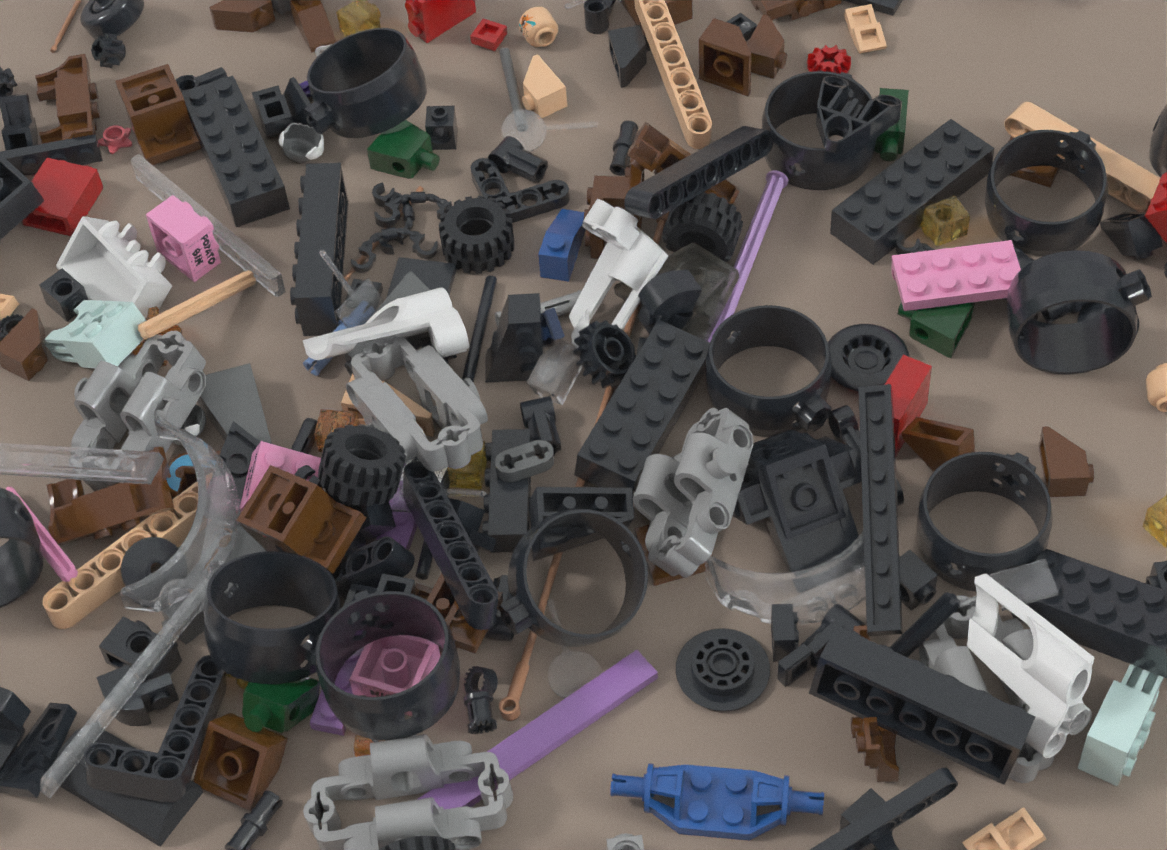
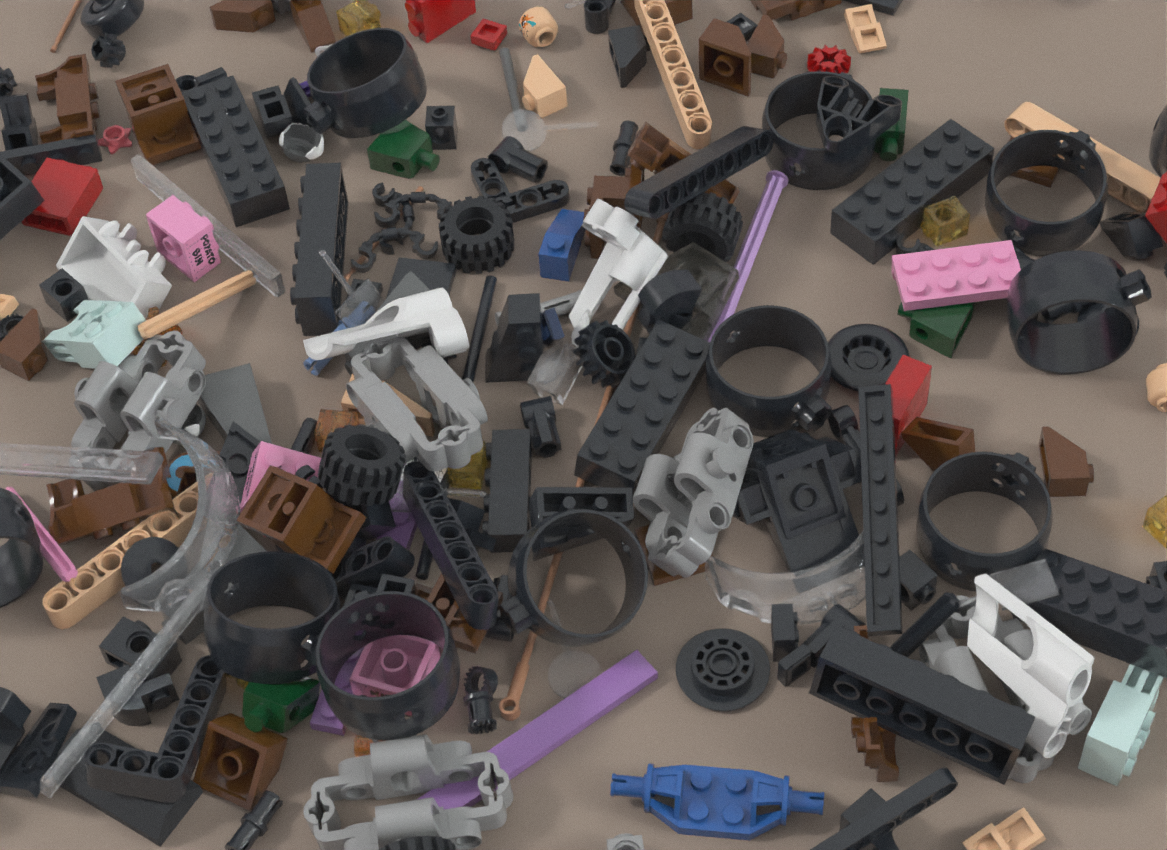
(524, 461): dark grey beam -> none

